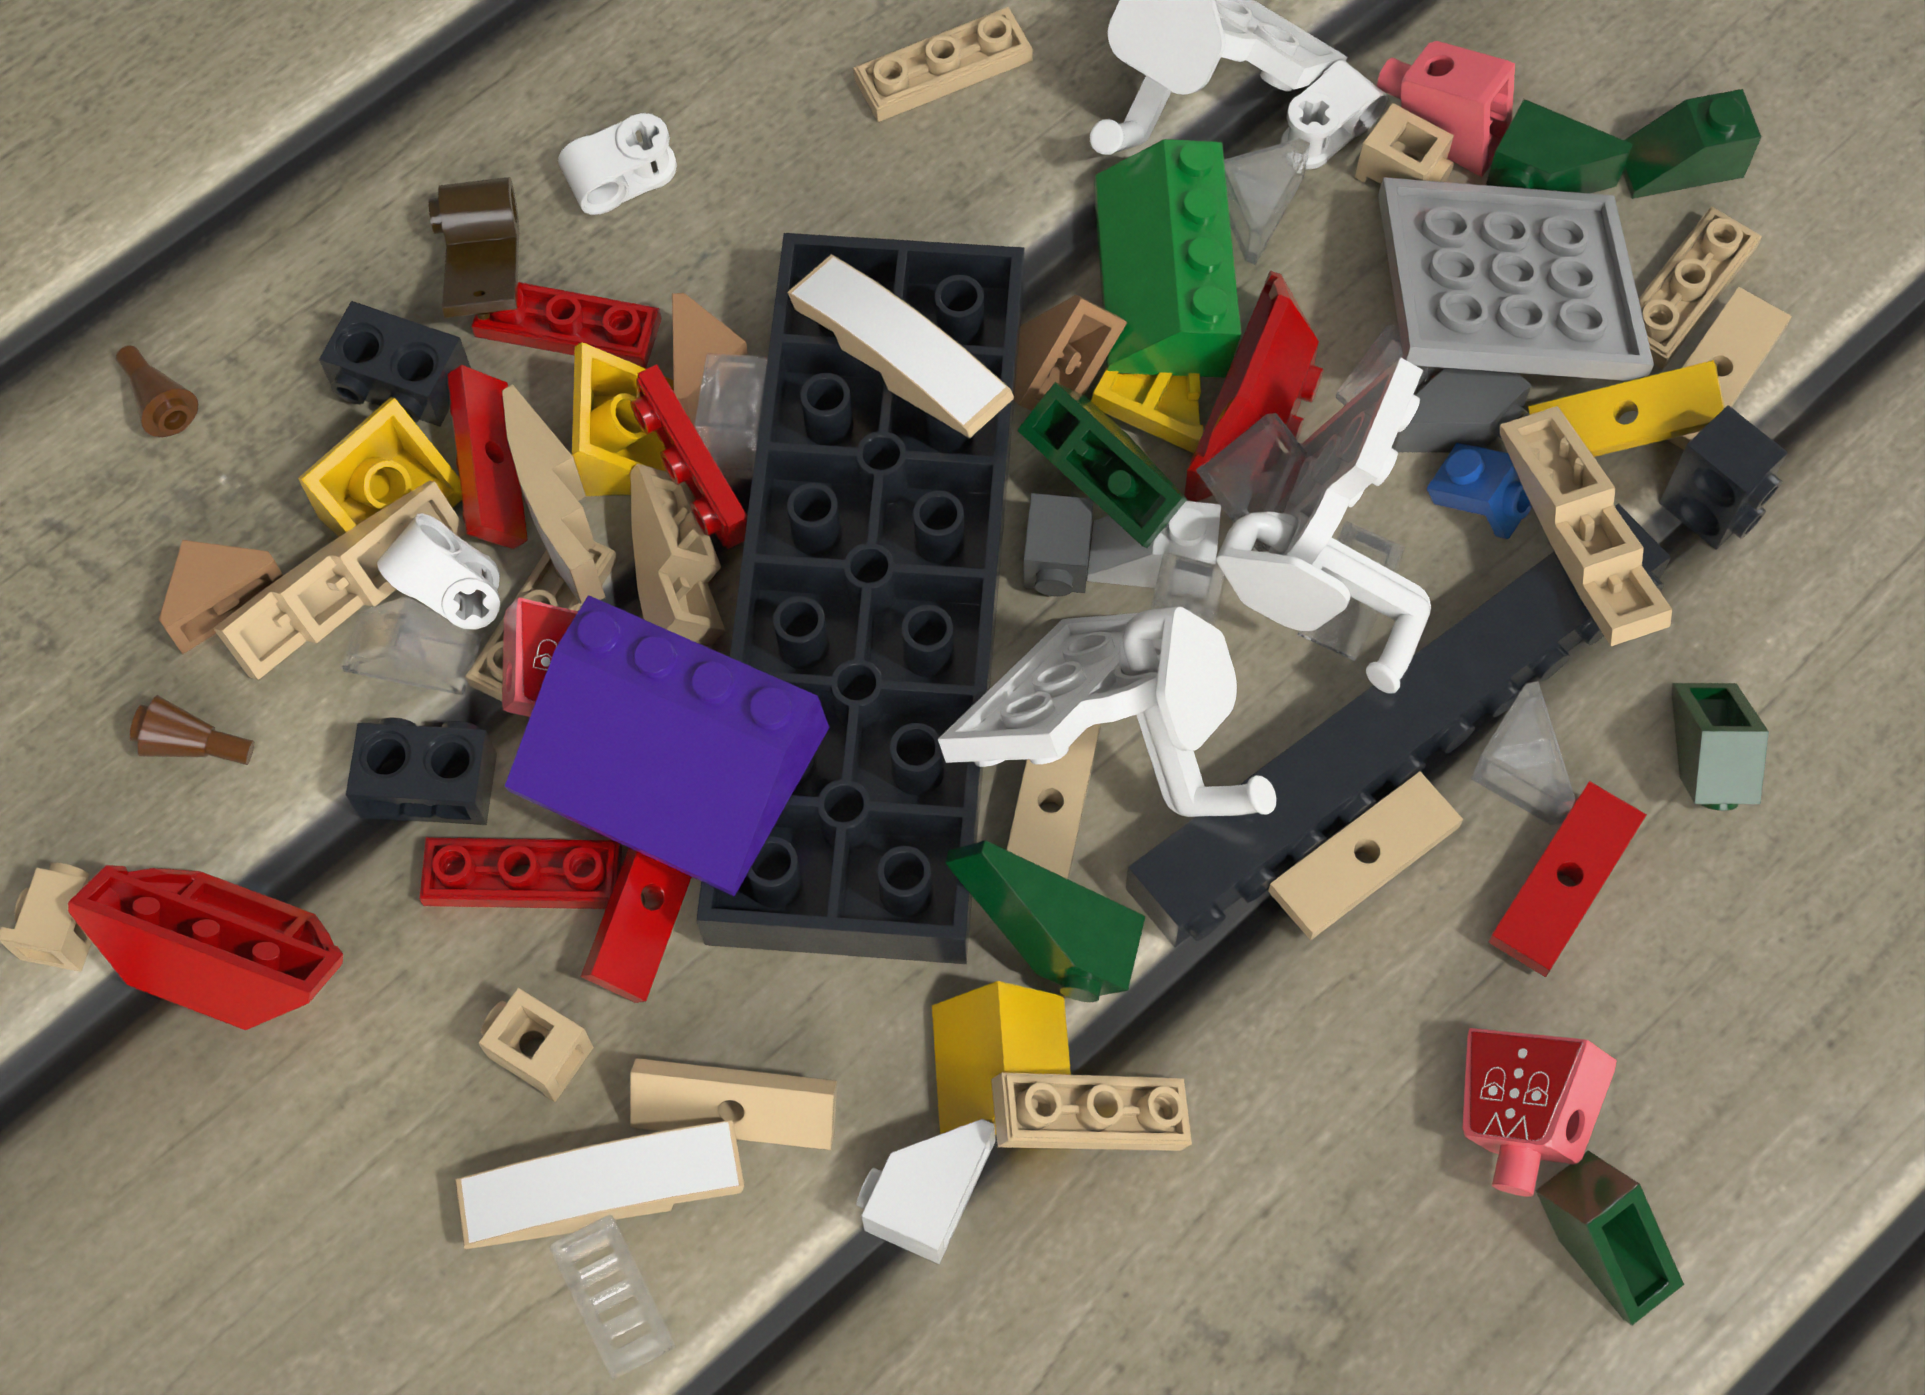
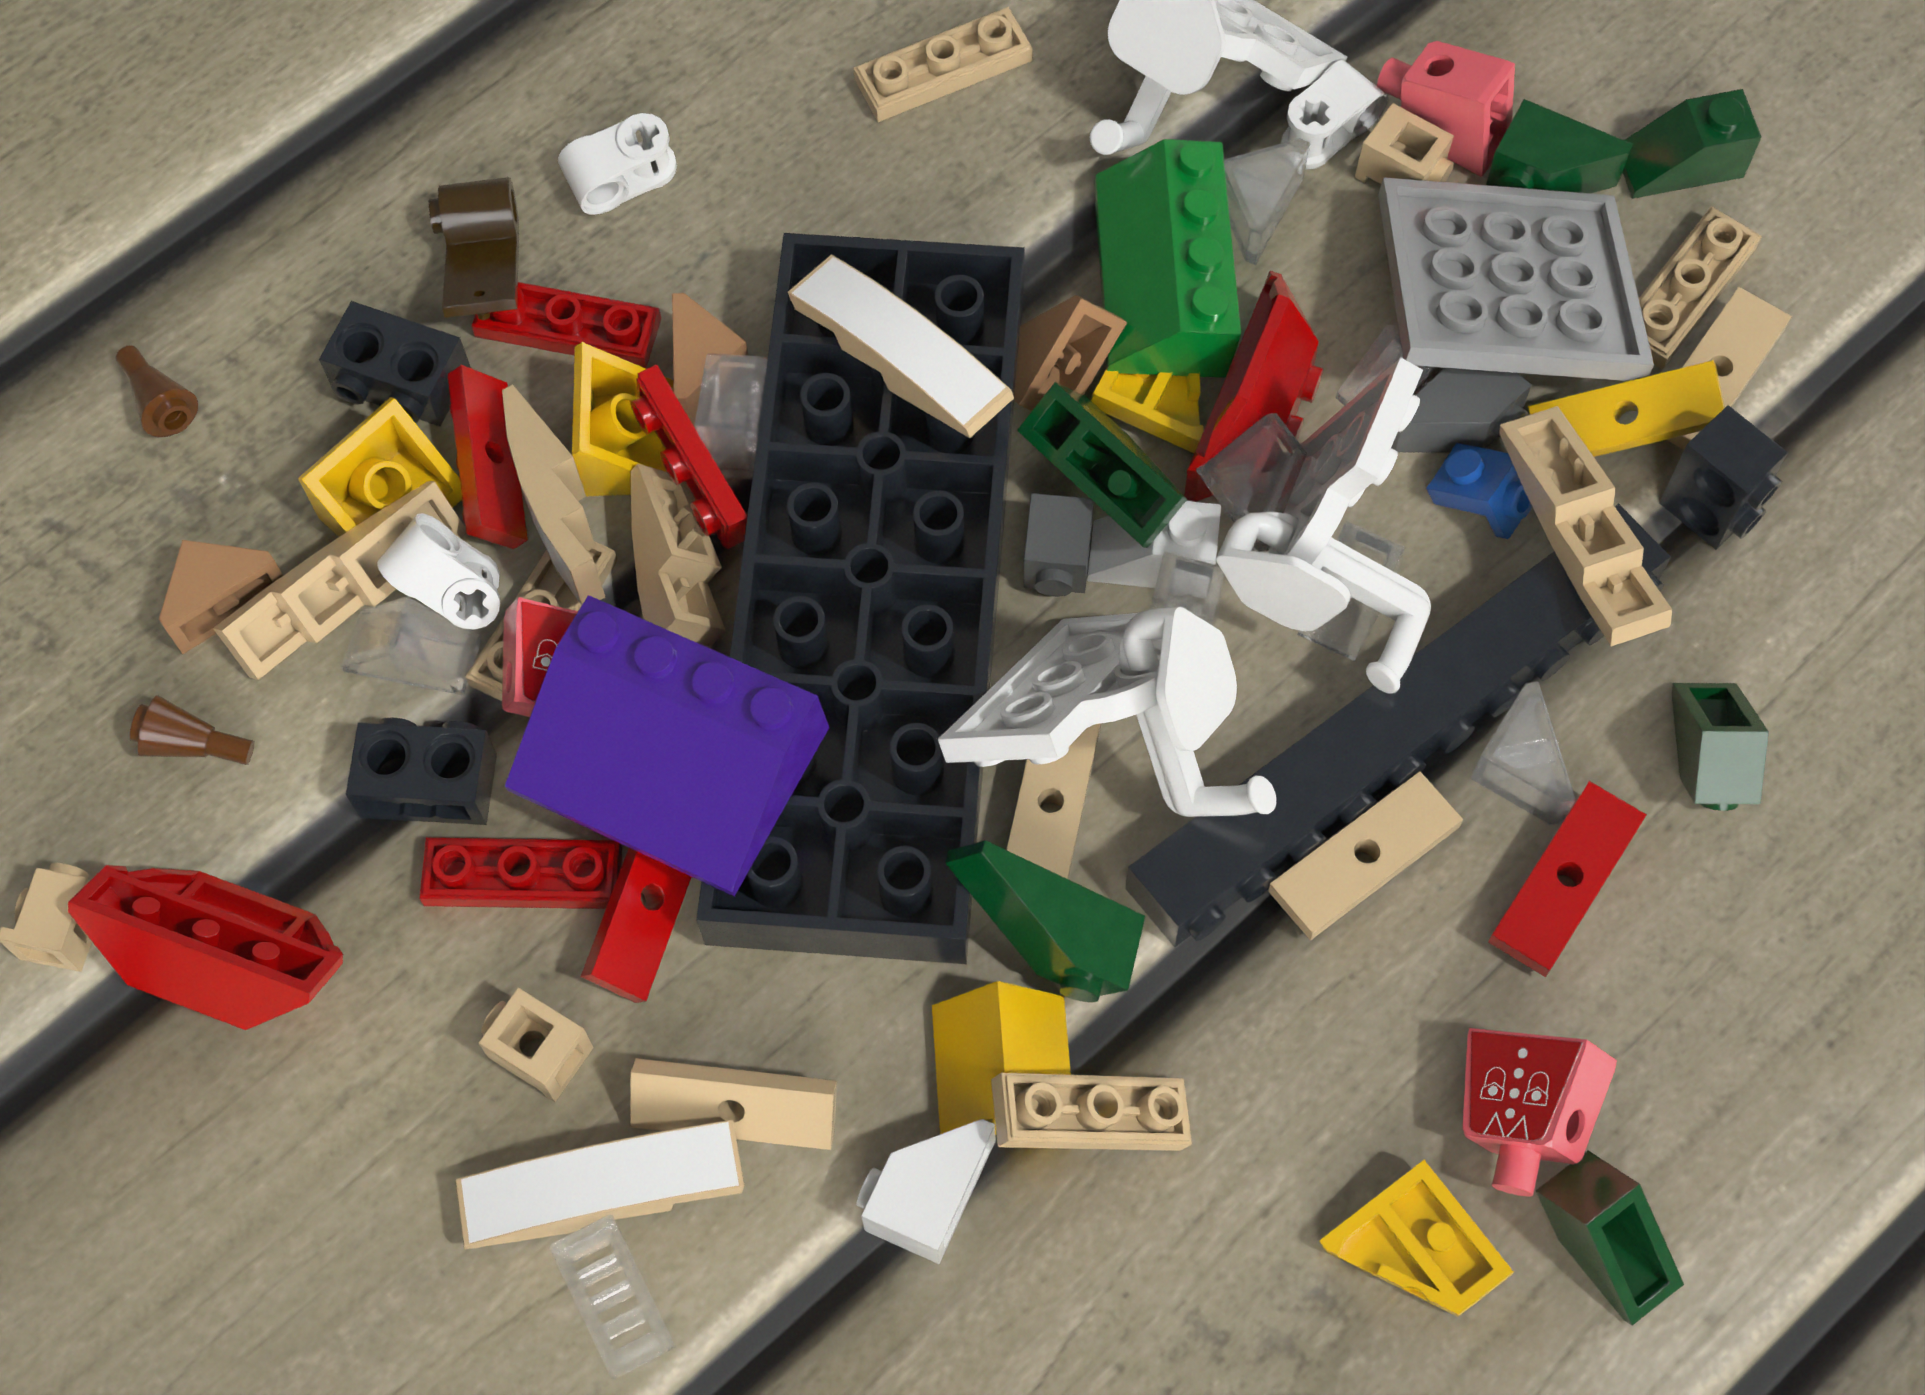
(1421, 1243): none -> yellow wing

